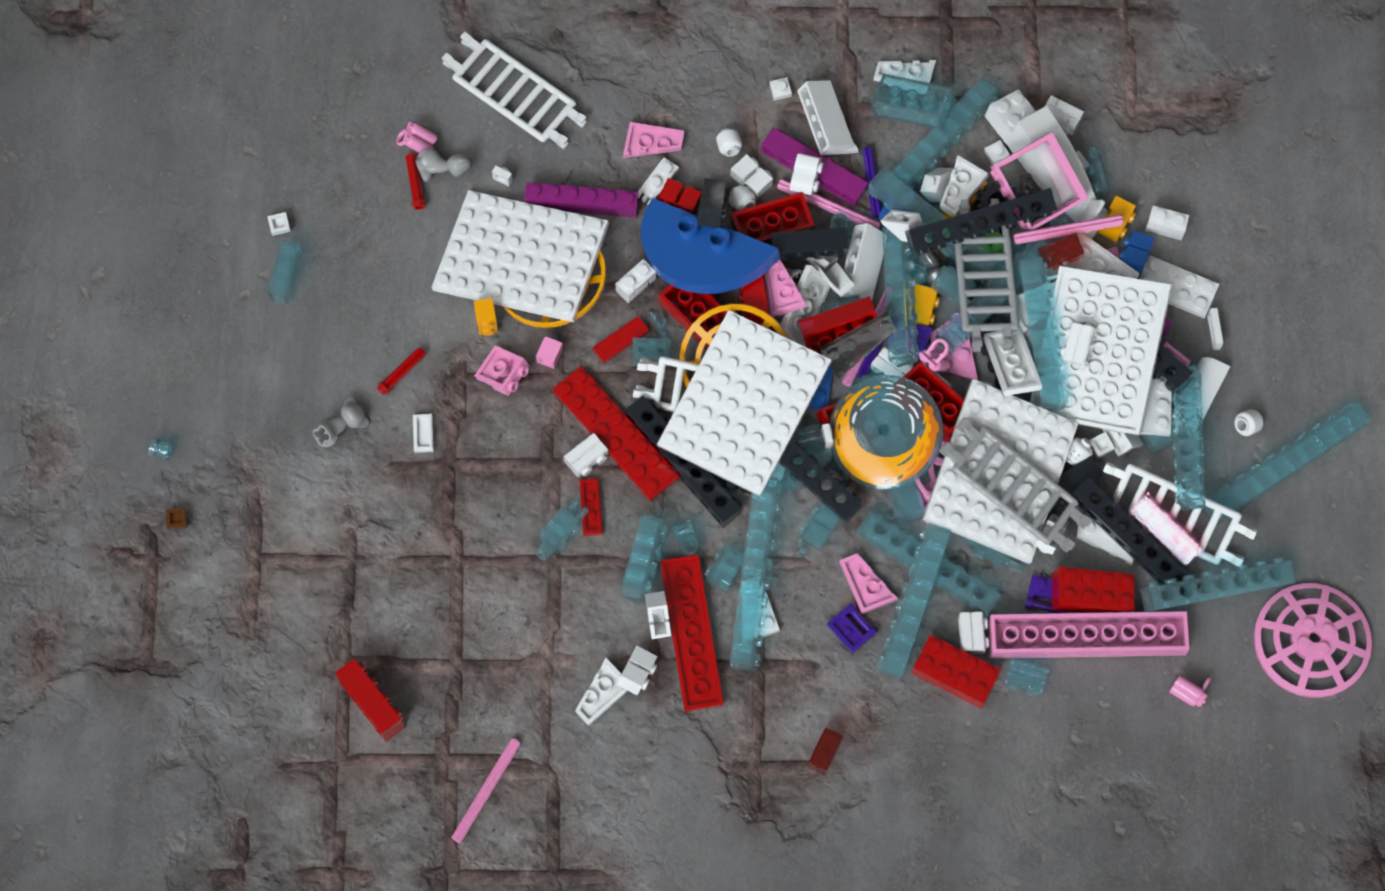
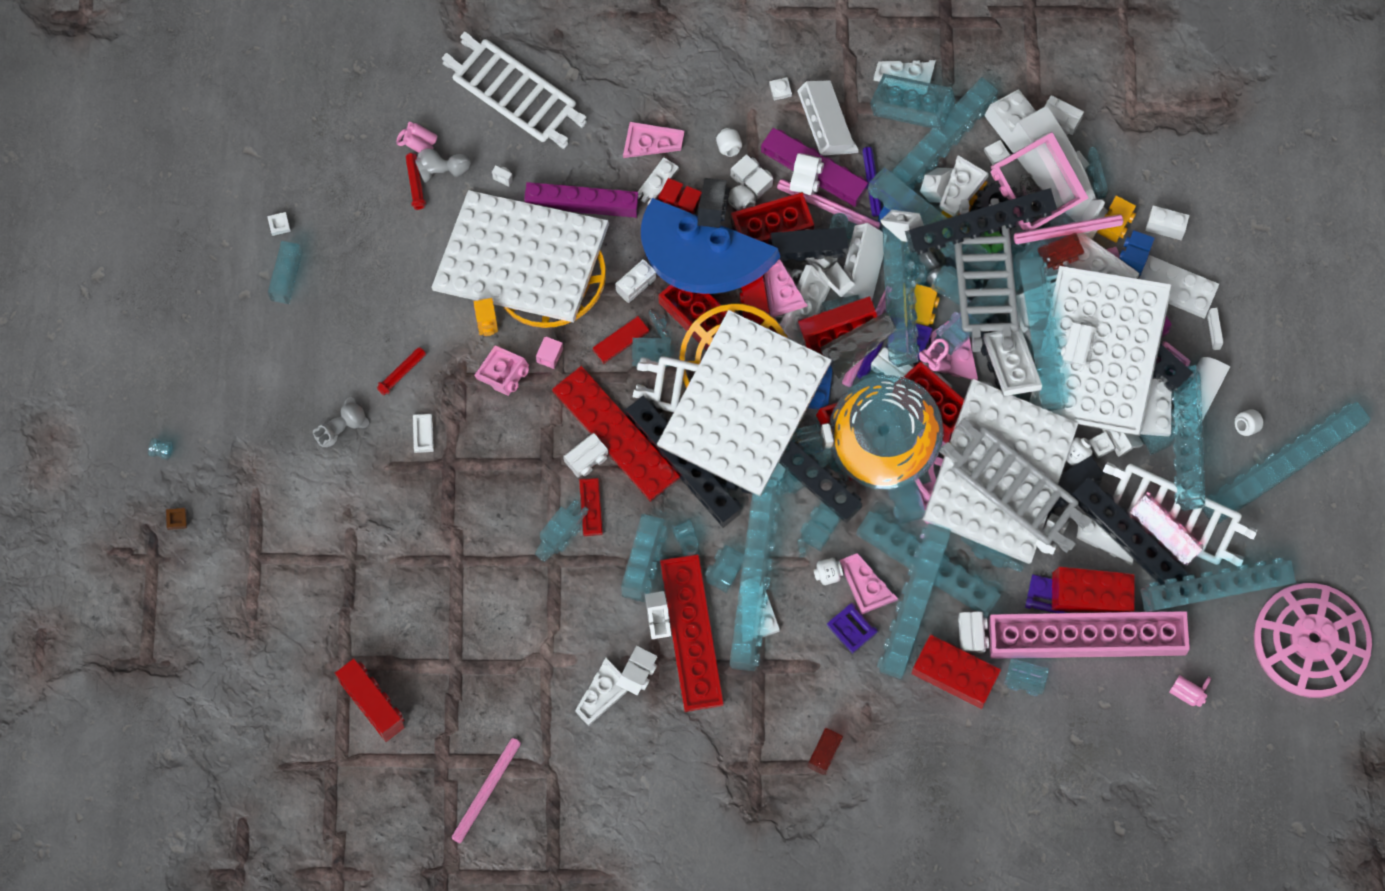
(828, 571): none -> white head

